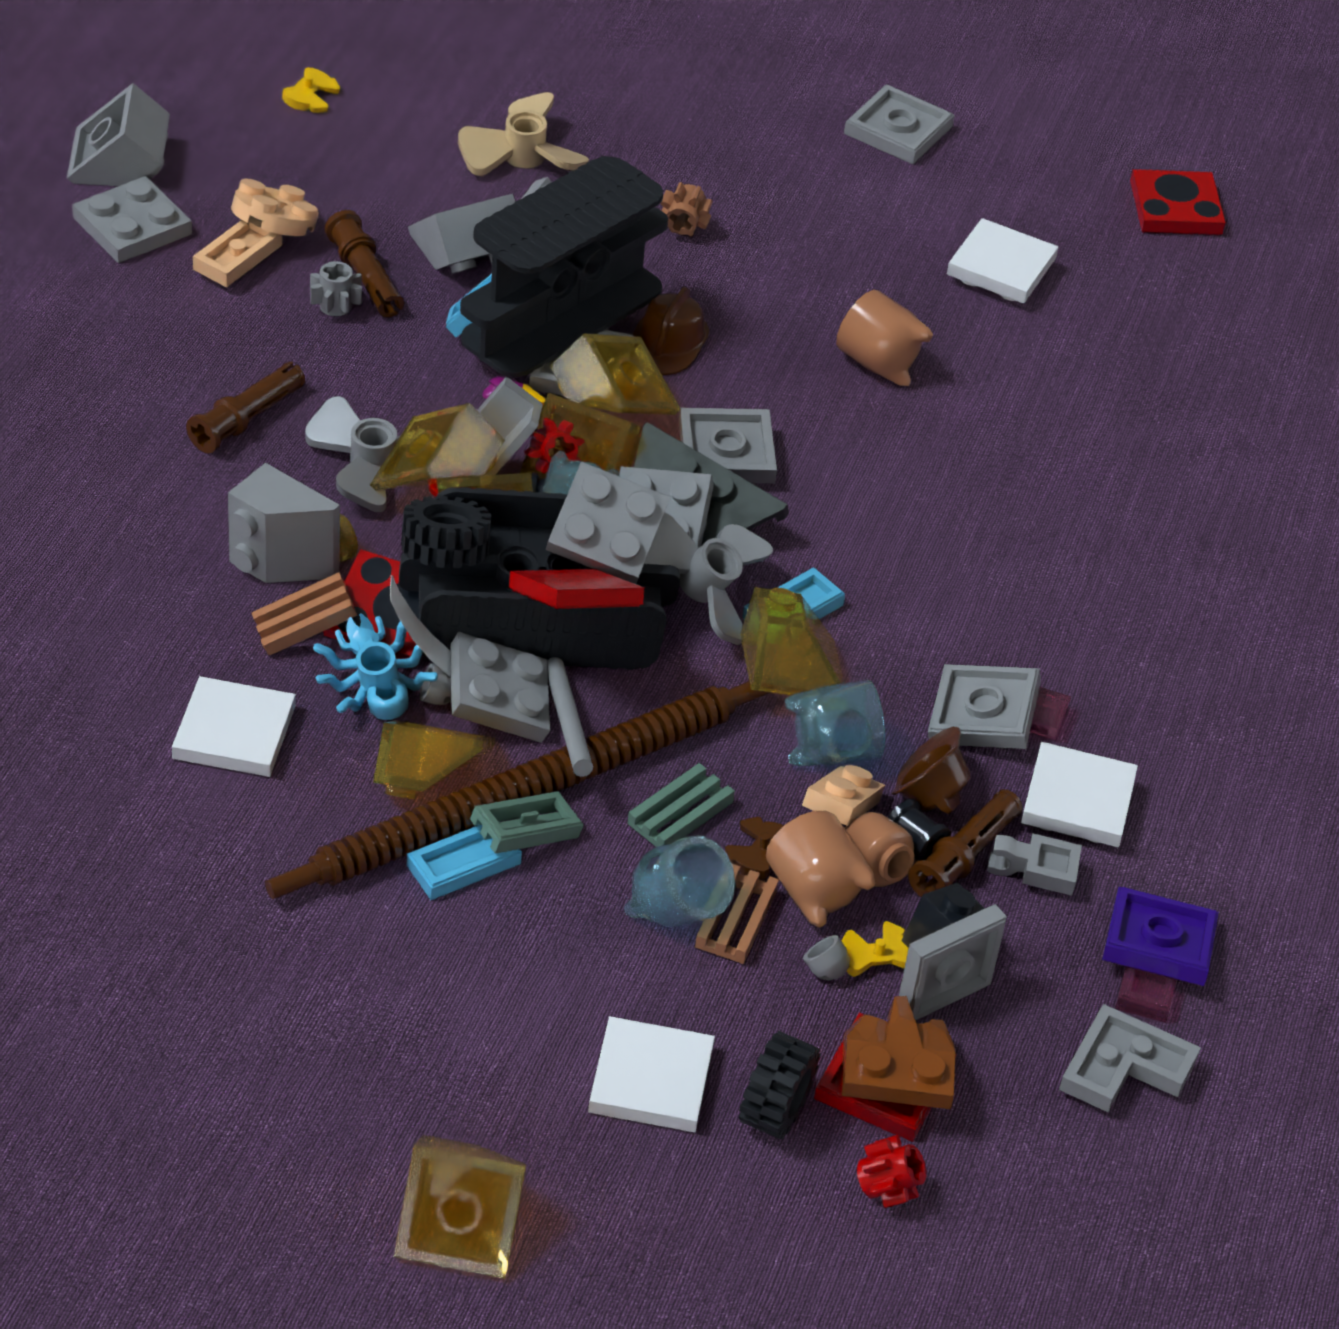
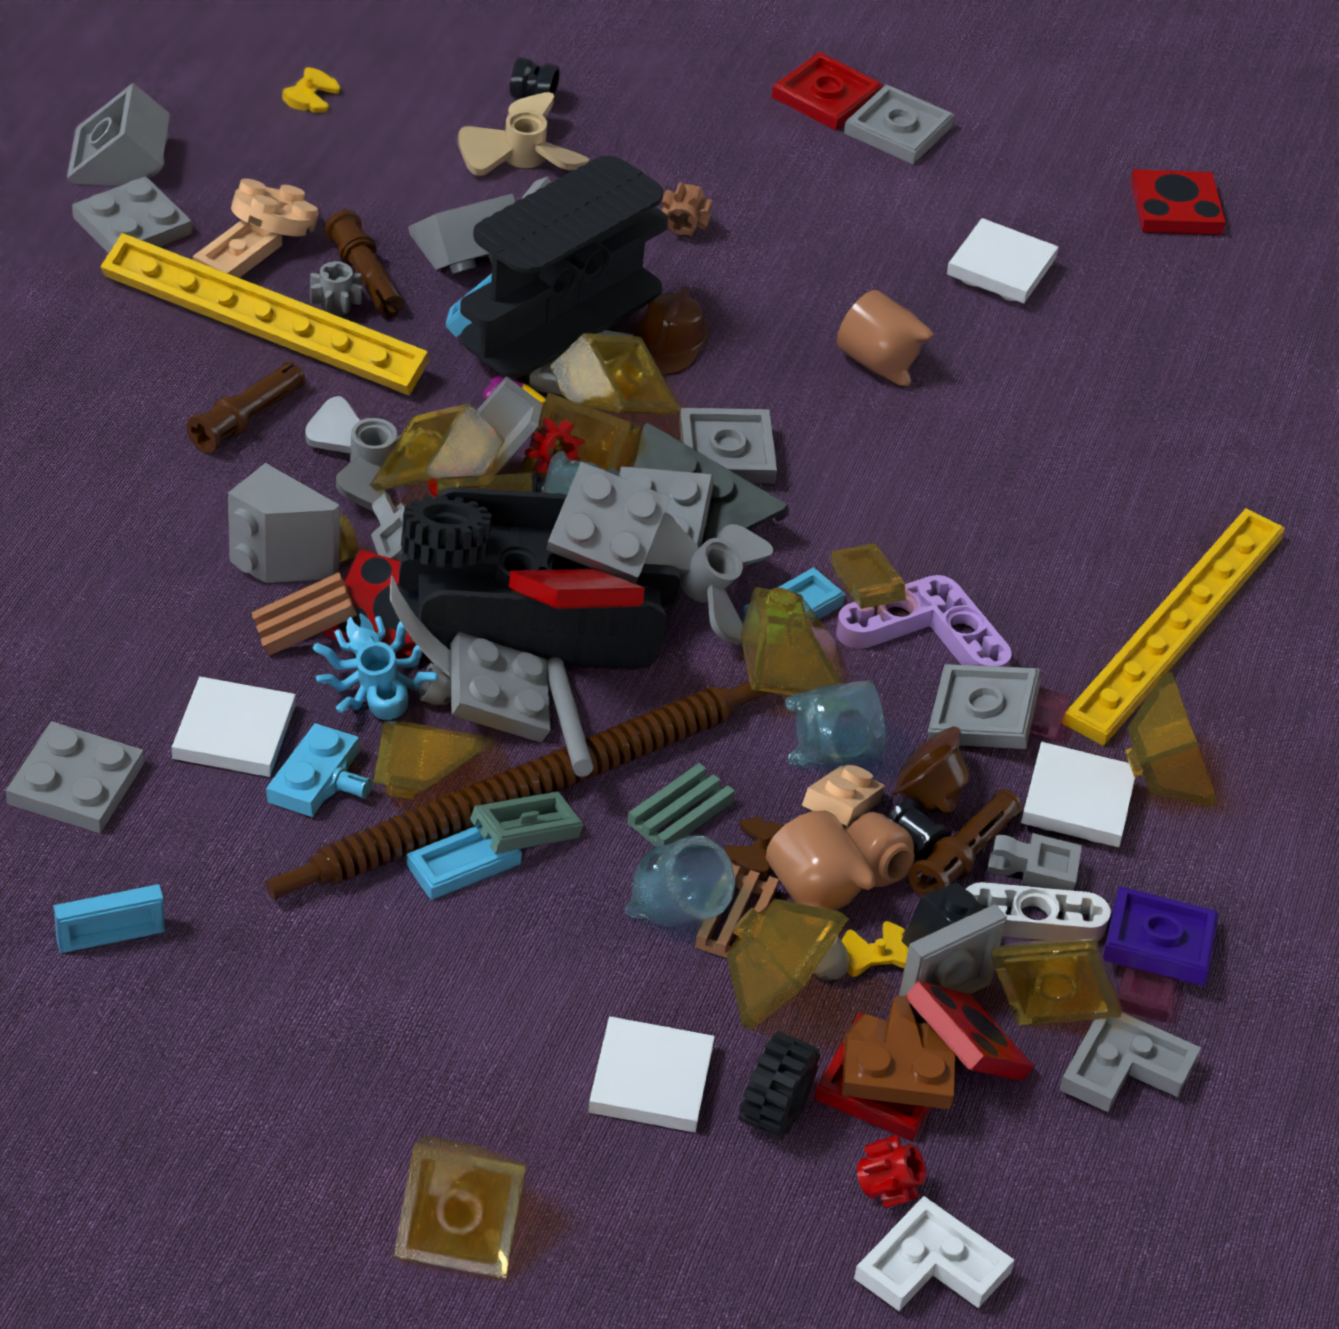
(75, 777): none -> light grey plate
(109, 918): none -> medium azure tile
(266, 314): none -> yellow plate
(318, 771): none -> medium azure plate
(388, 536): none -> light grey plate
(532, 79): none -> black wheel
(778, 954): none -> clear yellow slope
(826, 90): none -> red tile
(868, 575): none -> clear yellow tile
(927, 608): none -> lavender beam
(929, 1245): none -> white plate
(969, 1031): none -> red tile
(1052, 901): none -> white beam
(1056, 981): none -> clear yellow slope
(1167, 747): none -> clear yellow slope
(1173, 627): none -> yellow tile

